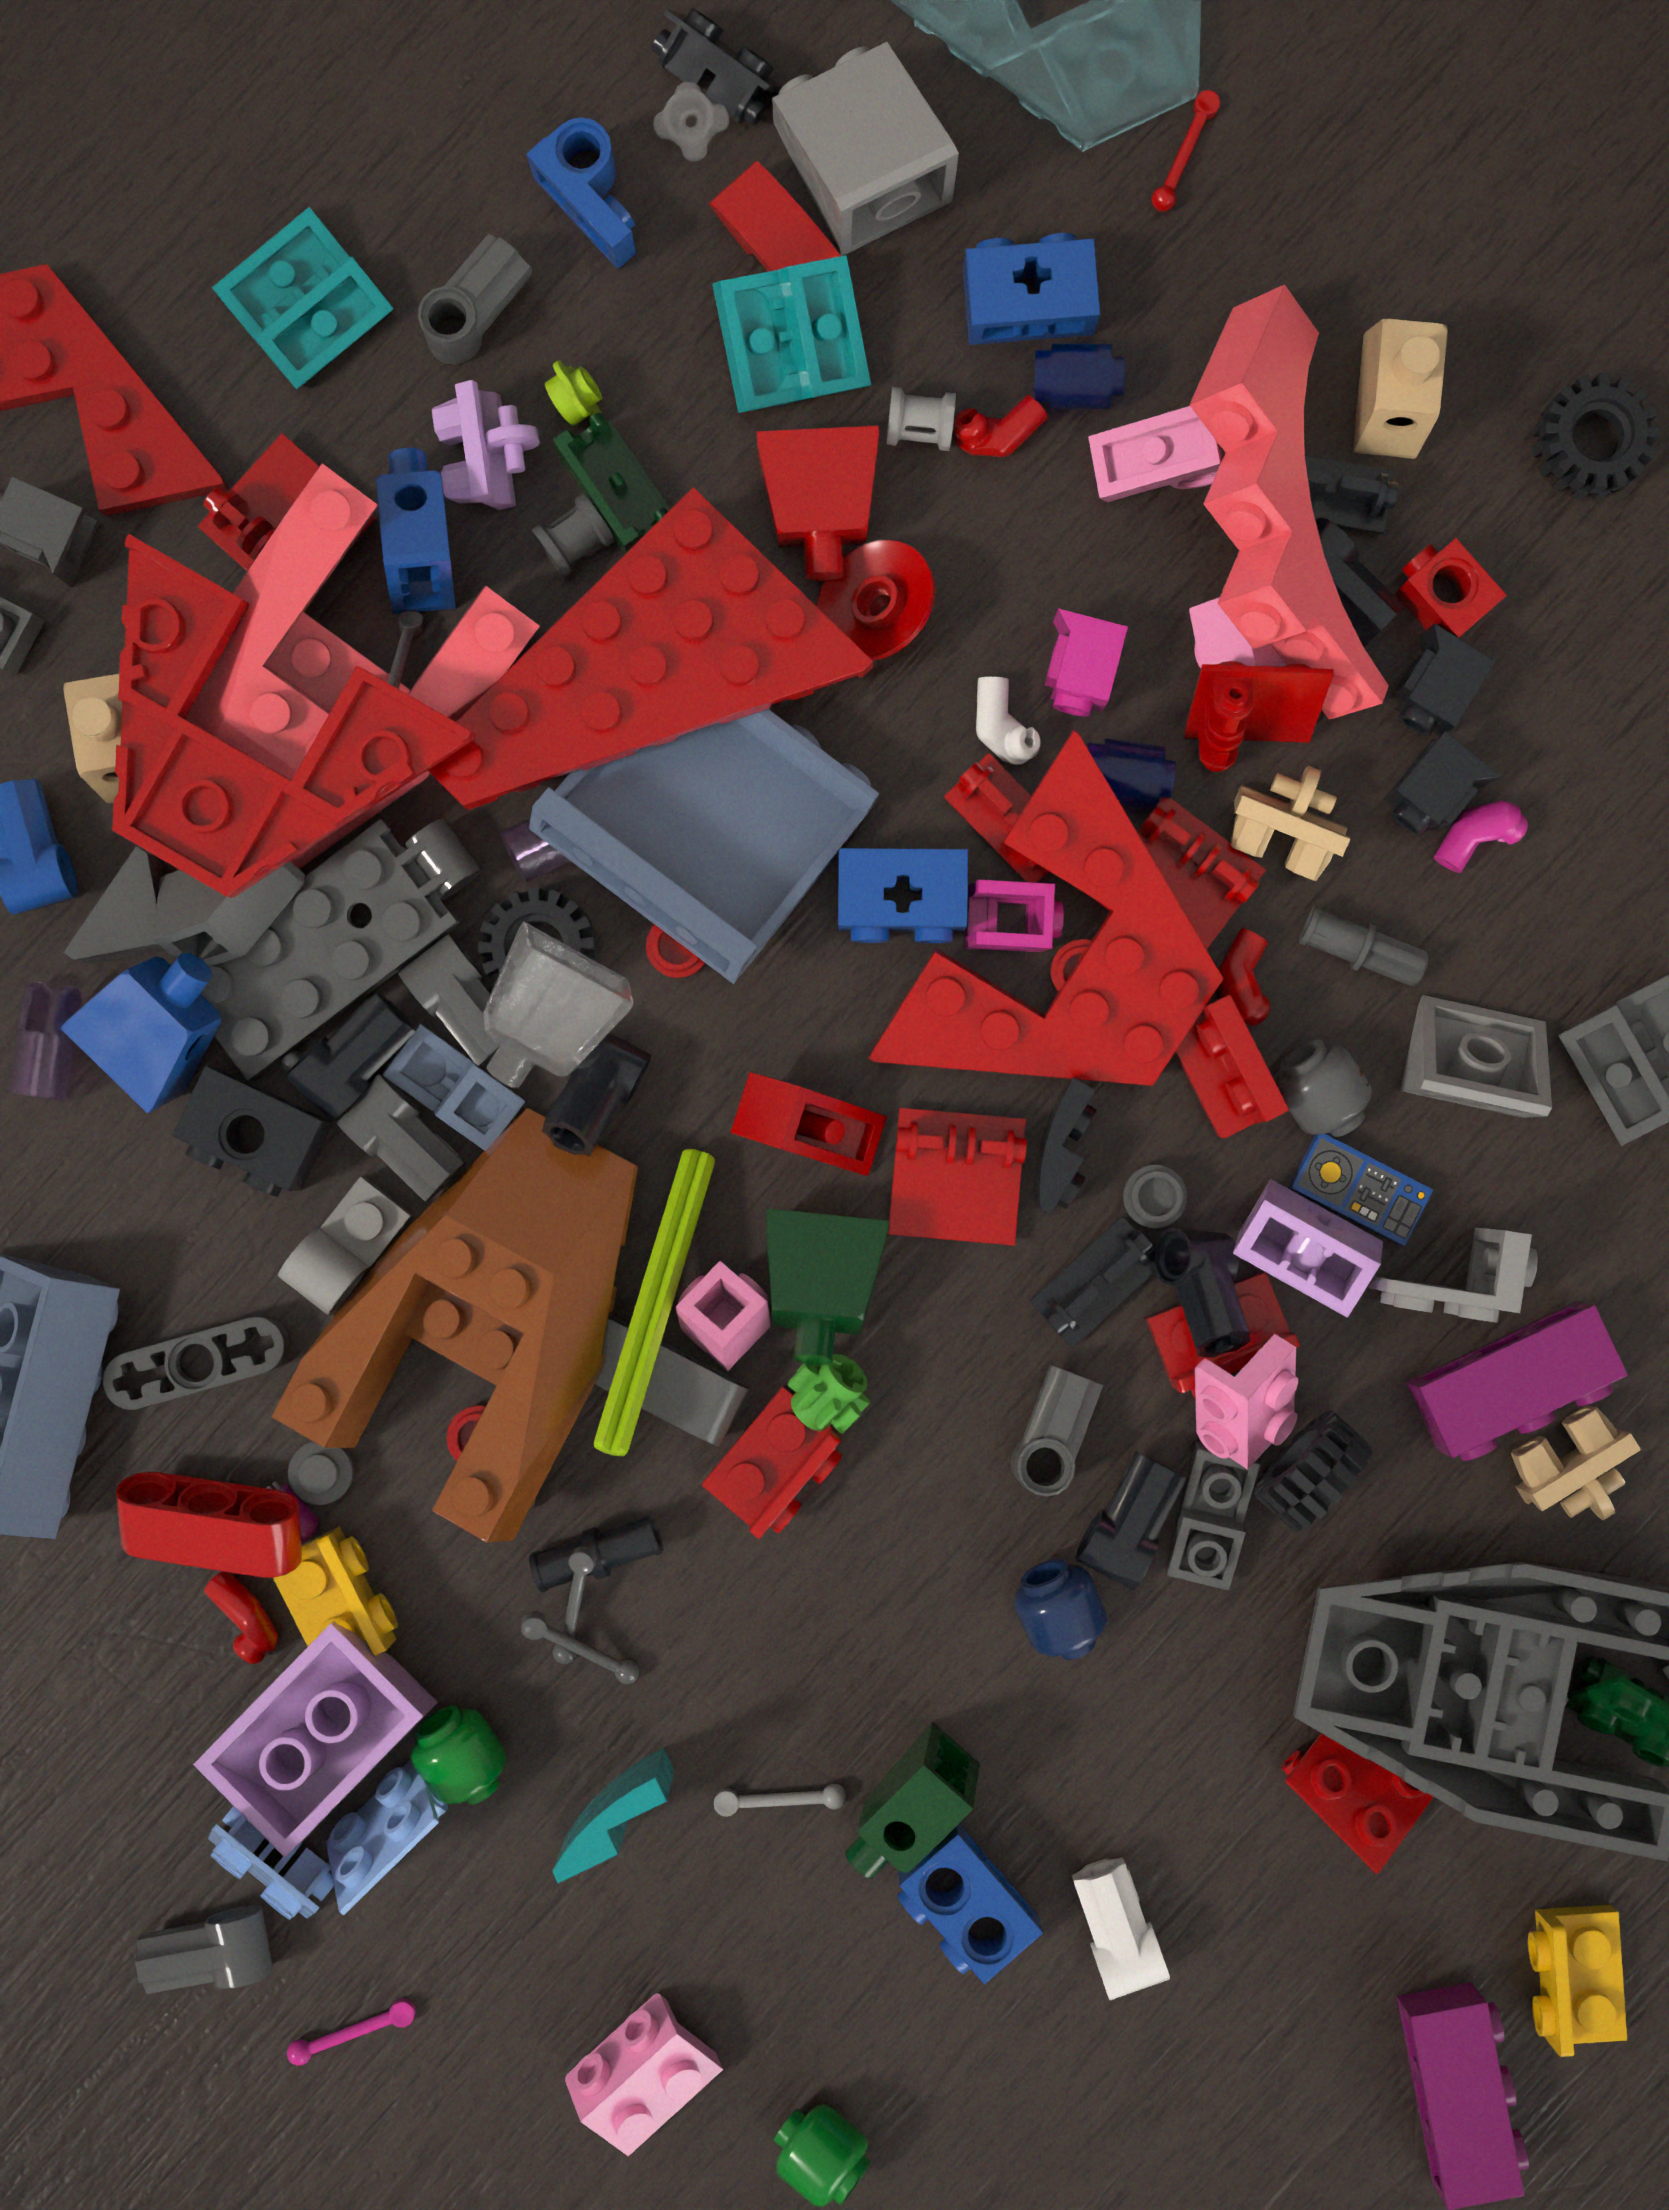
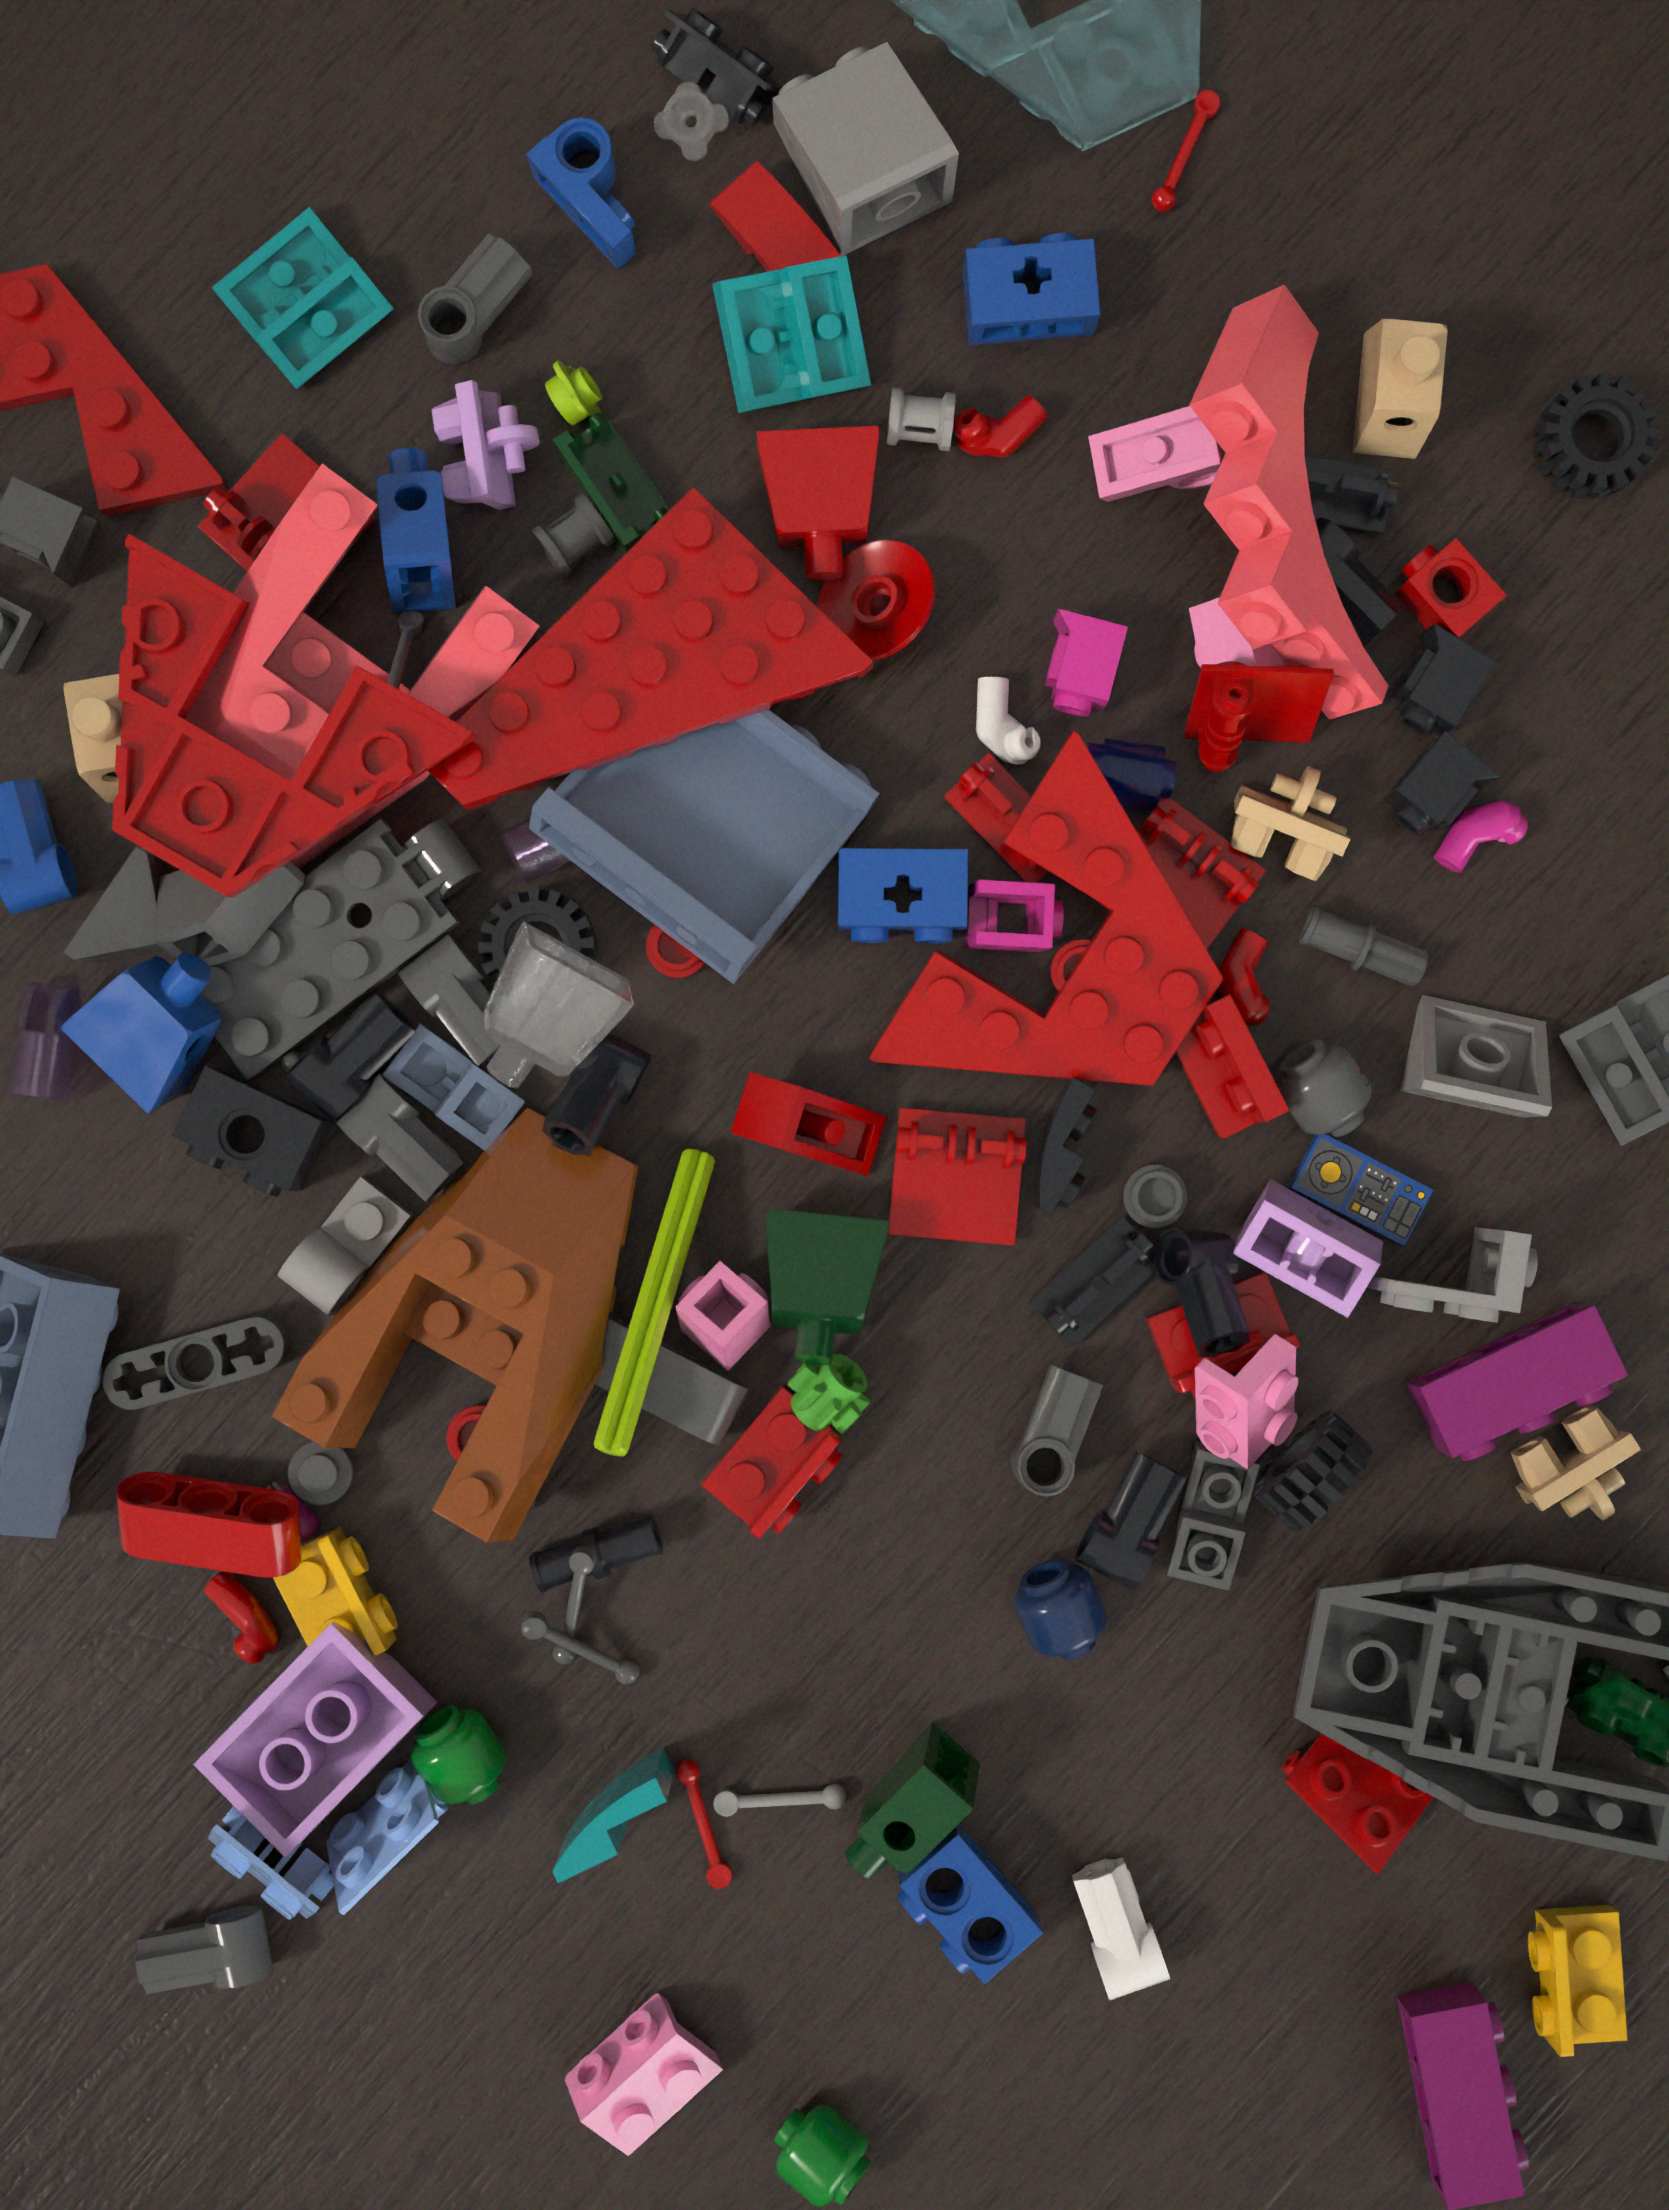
(400, 2015): dark pink hinge -> none
(719, 1871): none -> red hinge
(1078, 376): clear blue brick -> none

